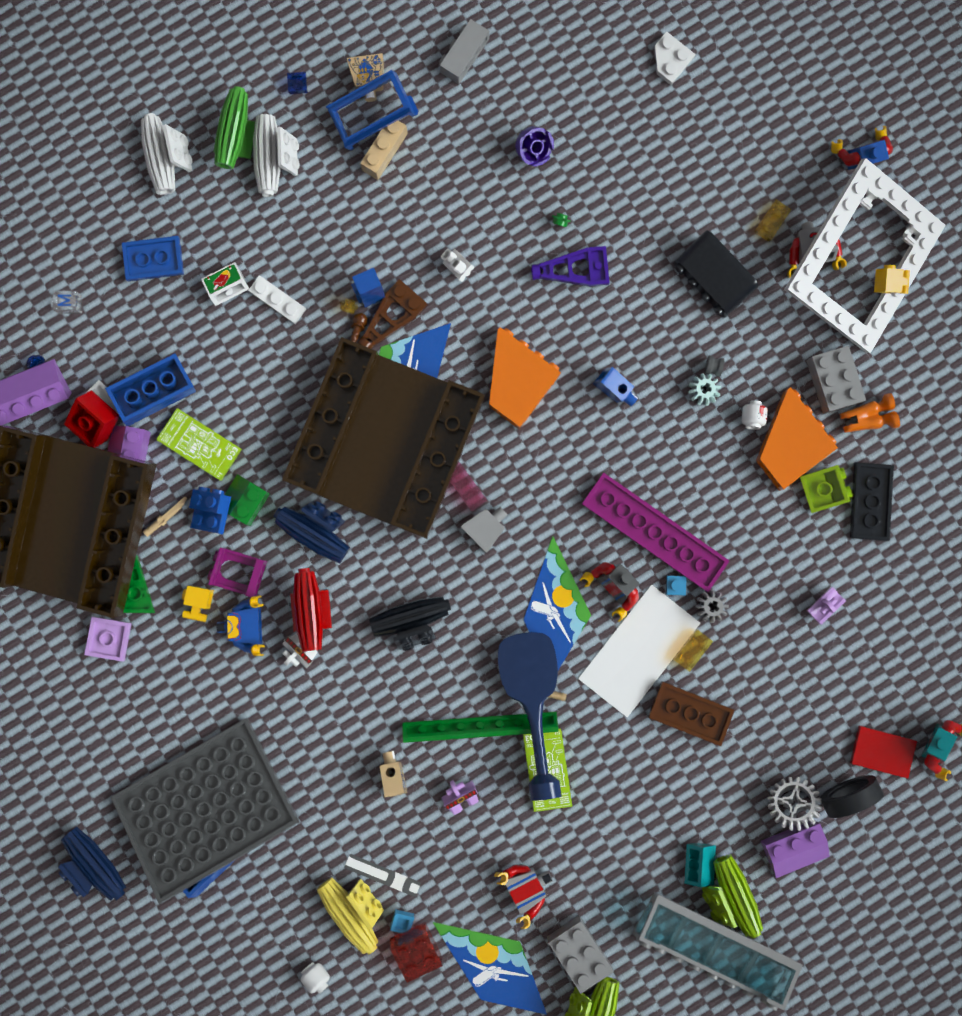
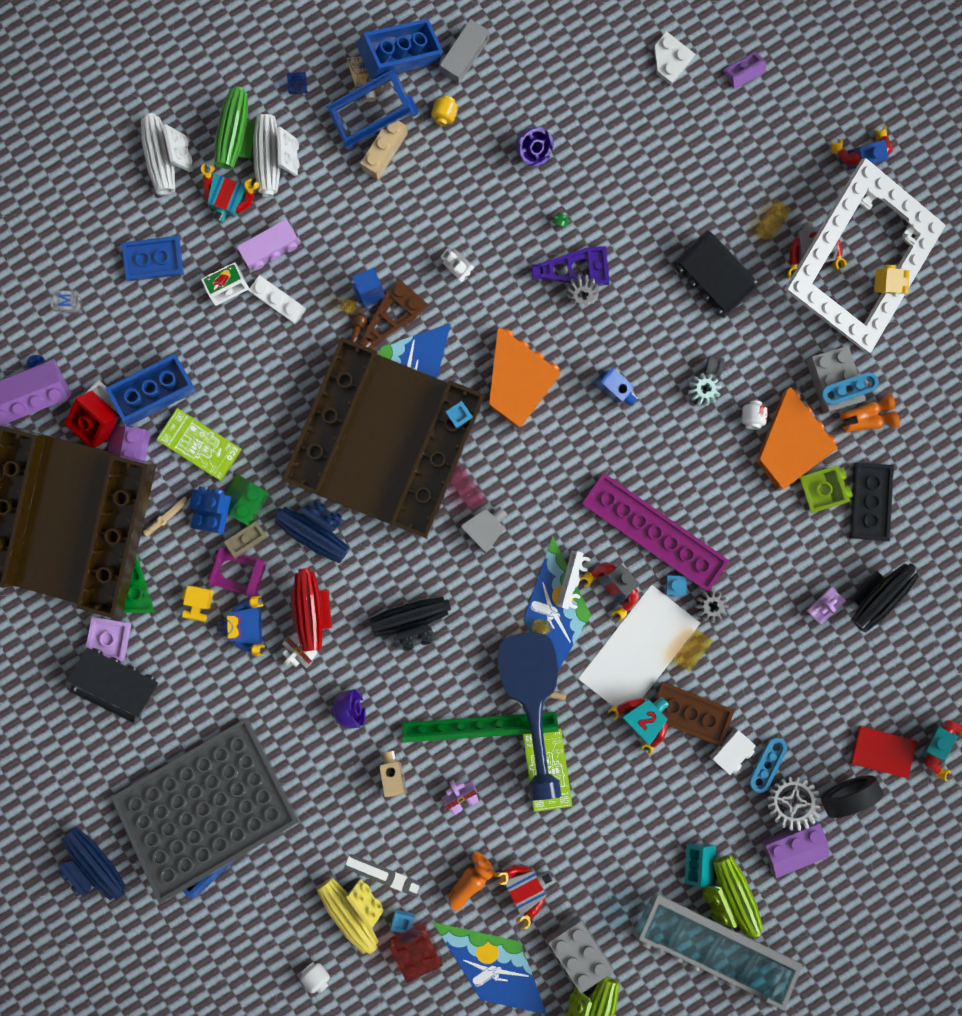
(111, 685): none -> black windscreen
(226, 195): none -> torso
(245, 539): none -> dark tan plate
(268, 245): none -> lavender brick
(348, 710): none -> dark purple cylinder
(399, 48): none -> blue brick
(444, 110): none -> yellow head
(459, 414): none -> dark azure plate
(471, 881): none -> orange piece
(541, 626): none -> clear yellow plate
(571, 580): none -> white plate
(590, 290): none -> light grey gear
(644, 719): none -> teal torso
(733, 751): none -> white brick
(745, 70): none -> medium lavender slope
(767, 774): none -> dark azure plate
(857, 388): none -> dark azure plate
(882, 595): none -> black plate

